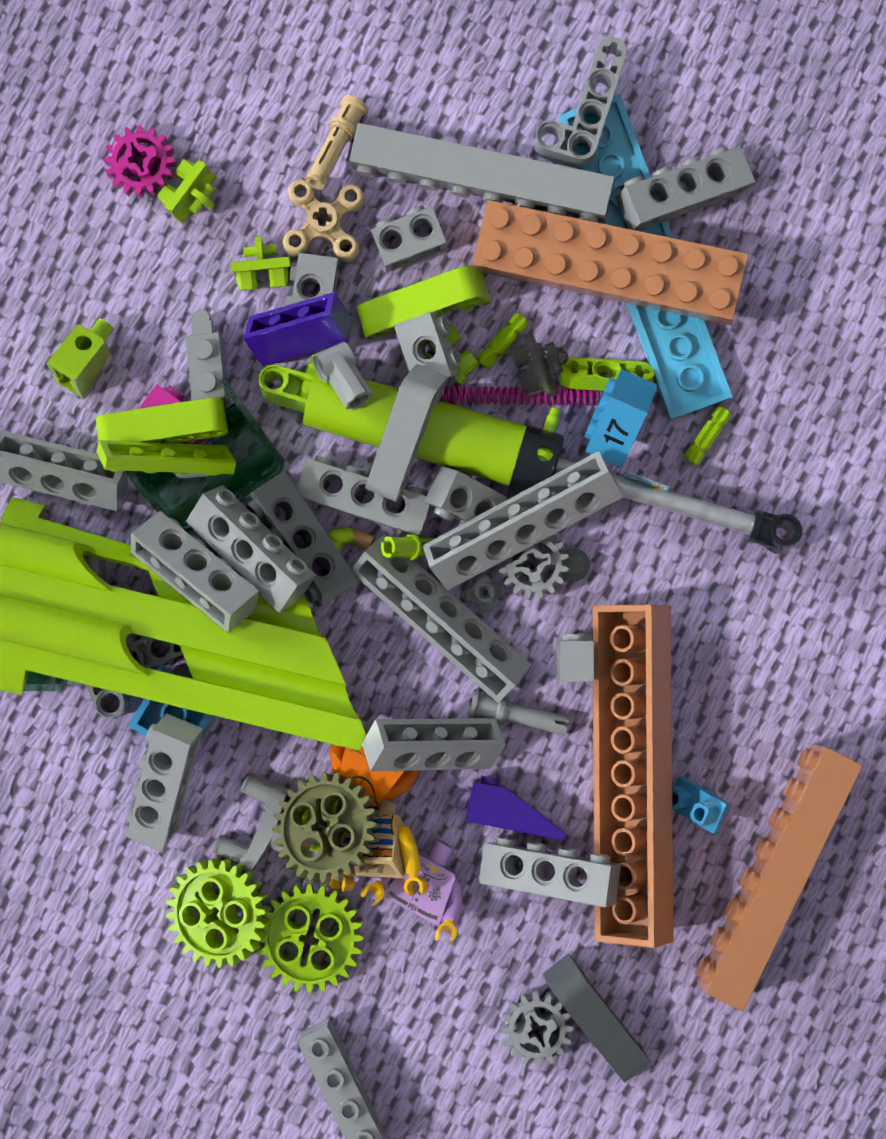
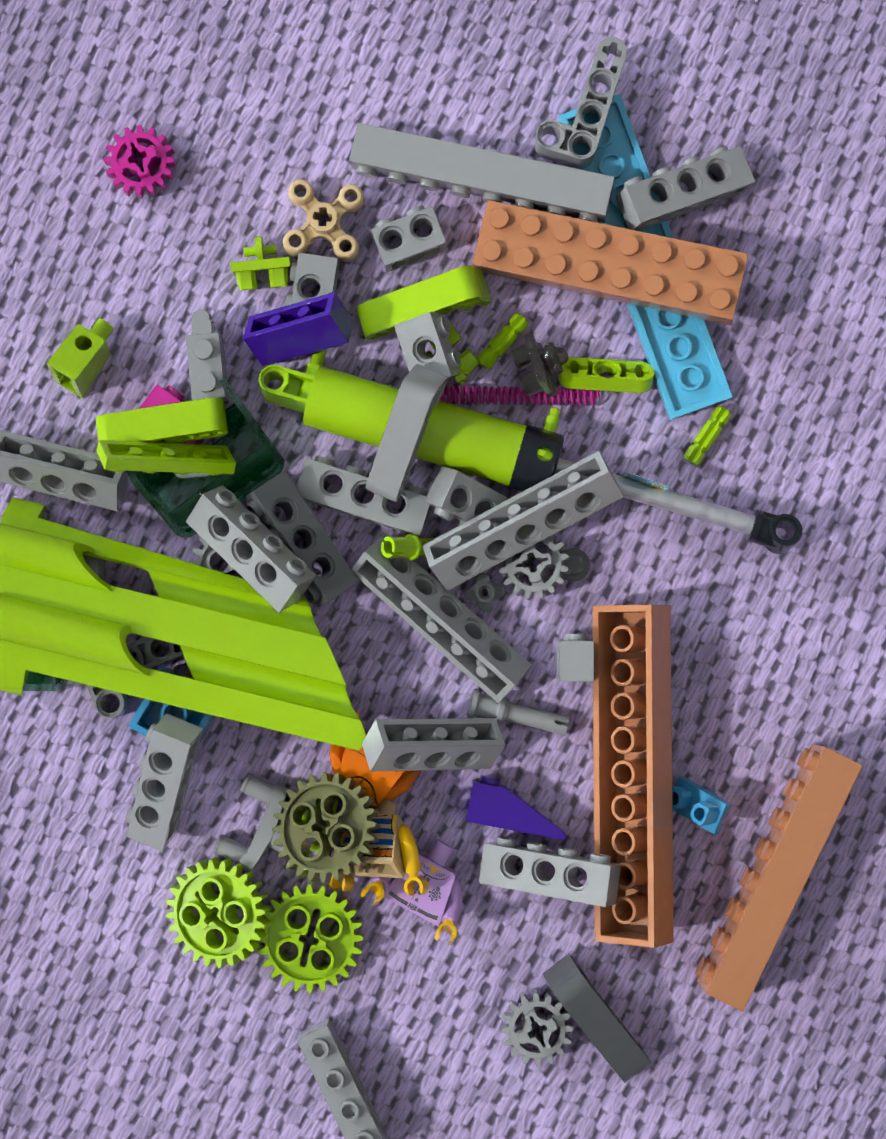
(191, 193): lime hips -> none
(226, 608): light grey brick -> none
(339, 368): light grey piece -> none
(342, 130): tan pin -> none
(351, 535): arm -> none
(619, 416): dark azure brick -> none

